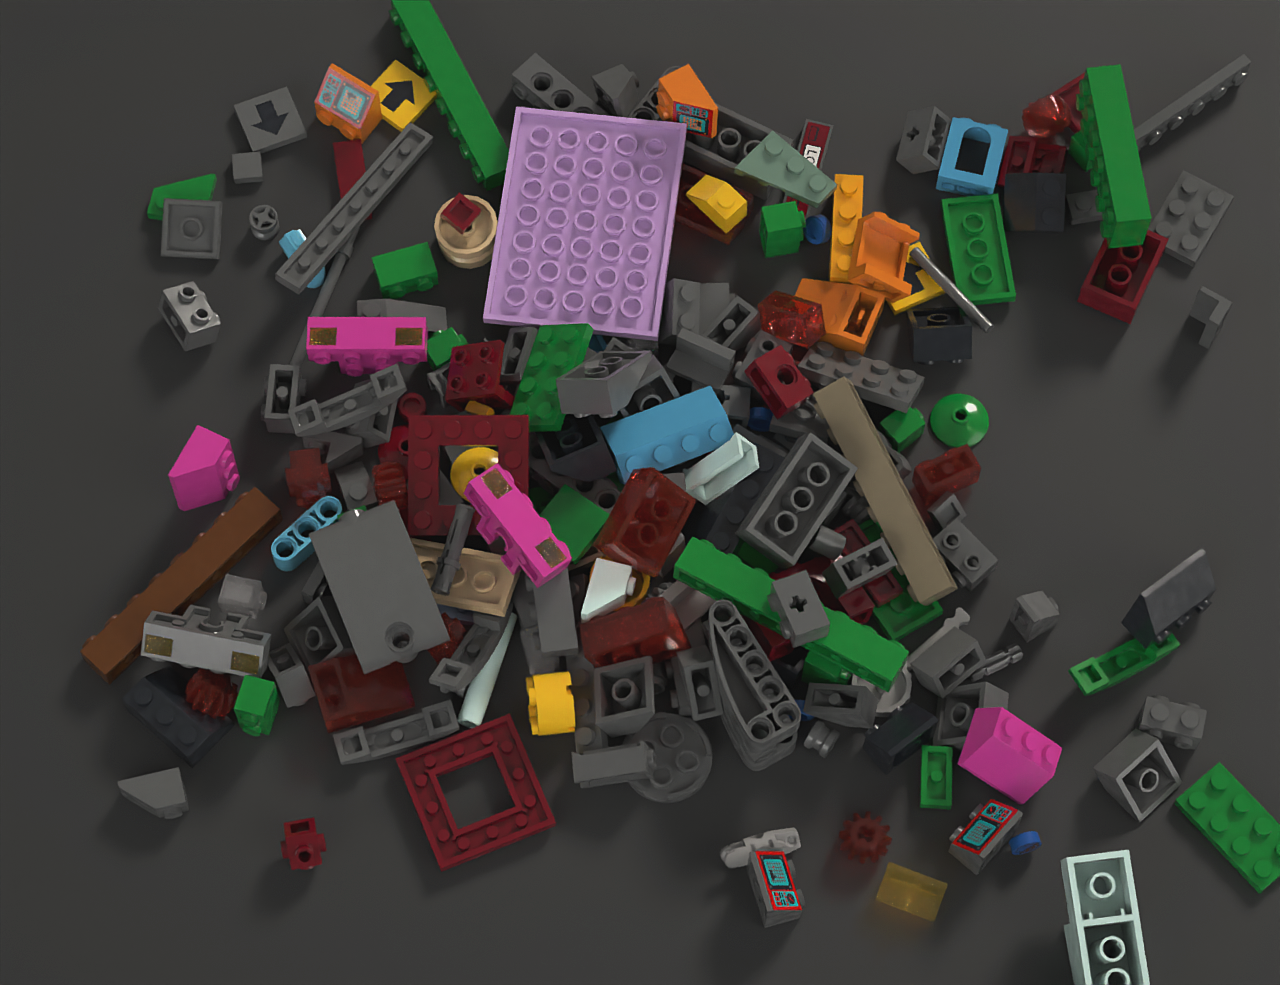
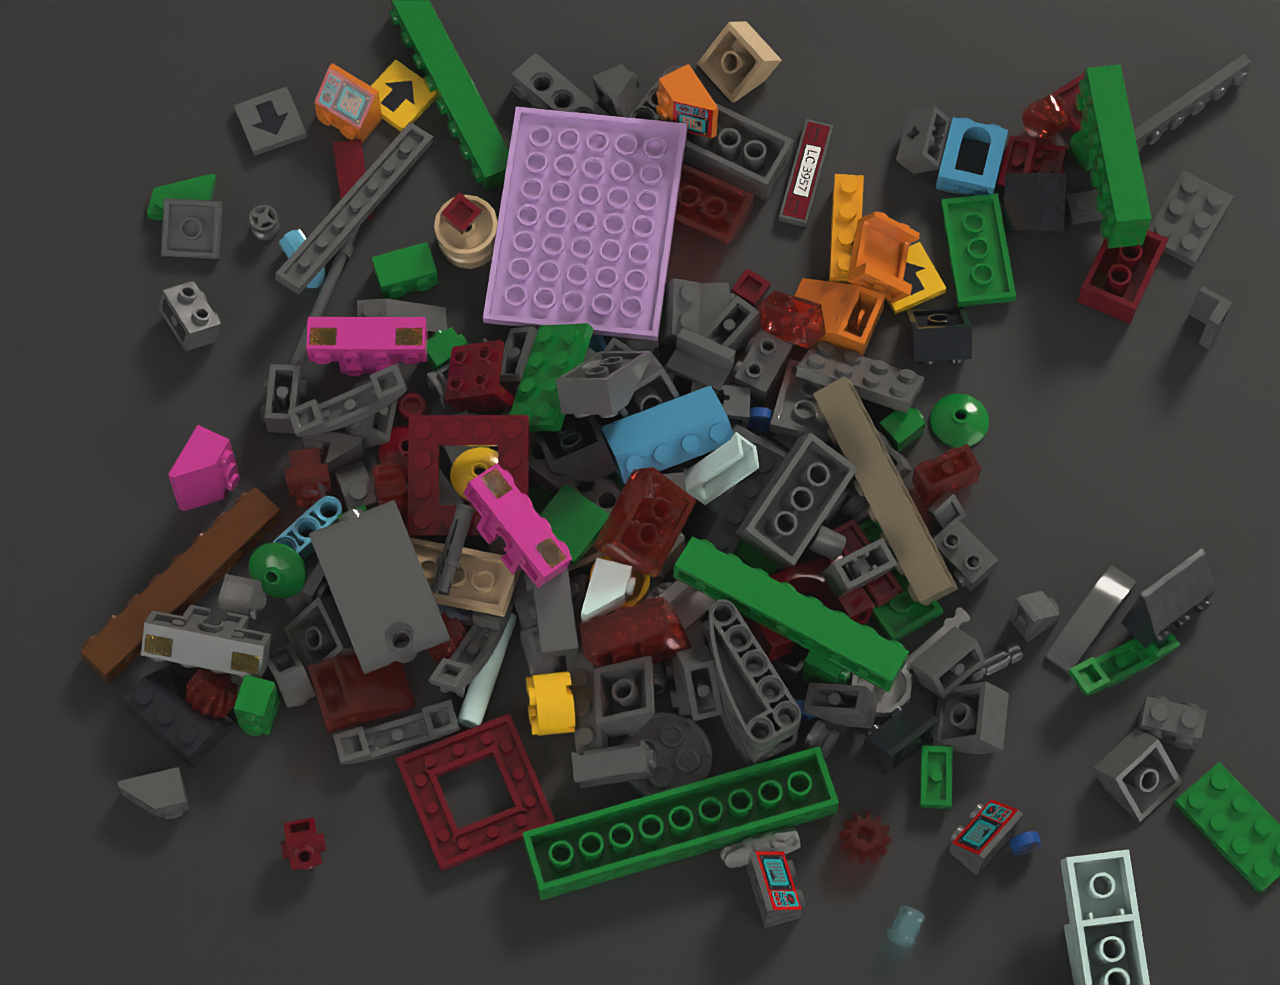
(247, 167): dark grey tile -> none
(284, 563): none -> green dish
(476, 408): light orange tile -> none
(679, 822): none -> green brick
(718, 202): yellow slope -> none
(738, 60): none -> tan slope
(751, 287): none -> dark red plate
(778, 396): dark red brick -> none
(781, 229): green brick -> none
(783, 167): sand green wing -> none
(799, 593): dark grey brick -> none
(817, 229): blue tile -> none
(906, 926): none -> clear light blue bush
(911, 891): clear yellow panel -> none
(959, 298): dark grey bar -> none
(1008, 754): dark pink slope -> none
(1090, 618): none -> dark grey slope

